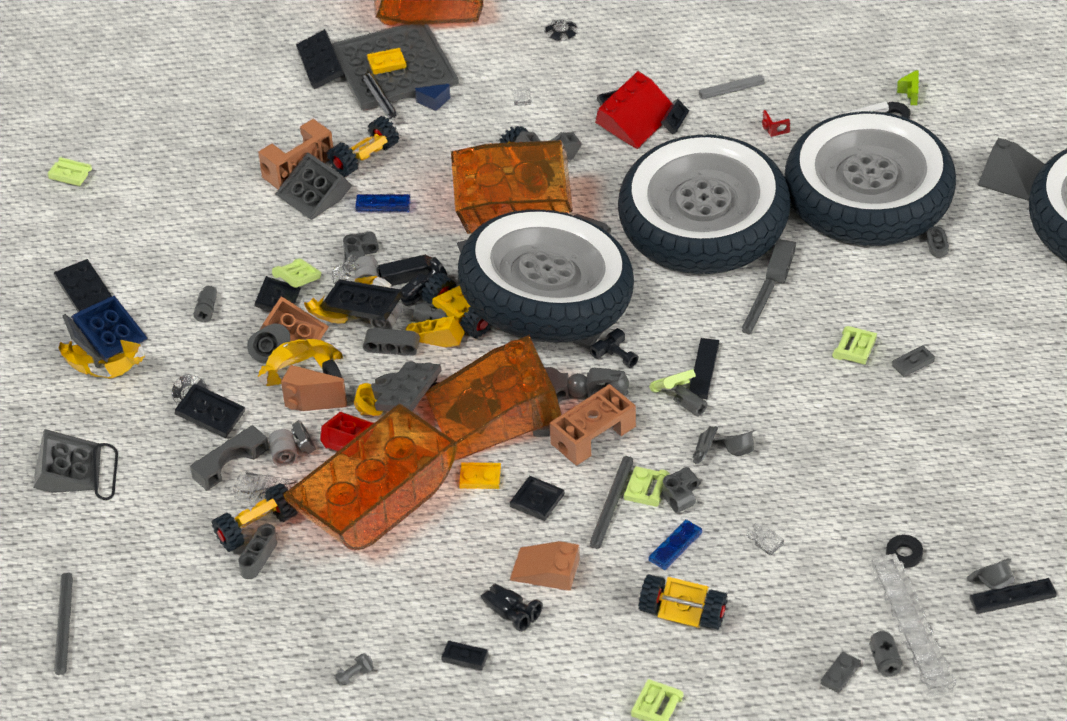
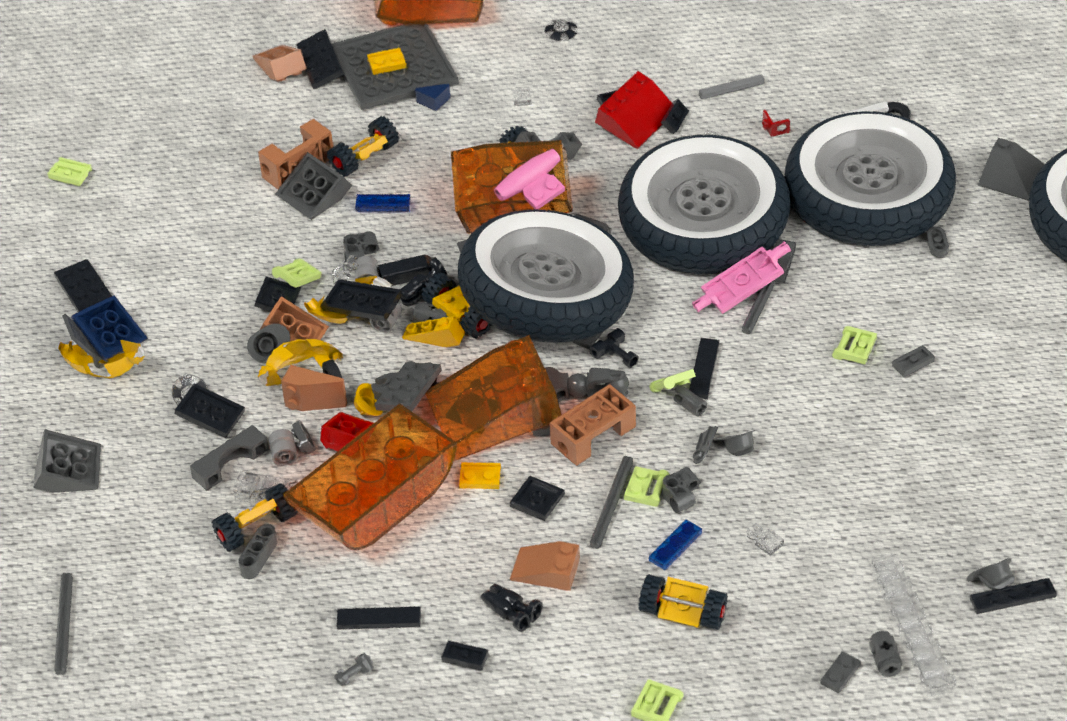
(95, 470): black piece -> none
(205, 306): dark grey axle -> none
(281, 62): none -> nougat slope
(378, 617): none -> black tile
(380, 95): black axle -> none
(391, 341): dark grey beam -> none
(533, 181): none -> bright pink plate
(742, 279): none -> bright pink plate
(906, 541): black tyre -> none
(909, 85): lime slope -> none

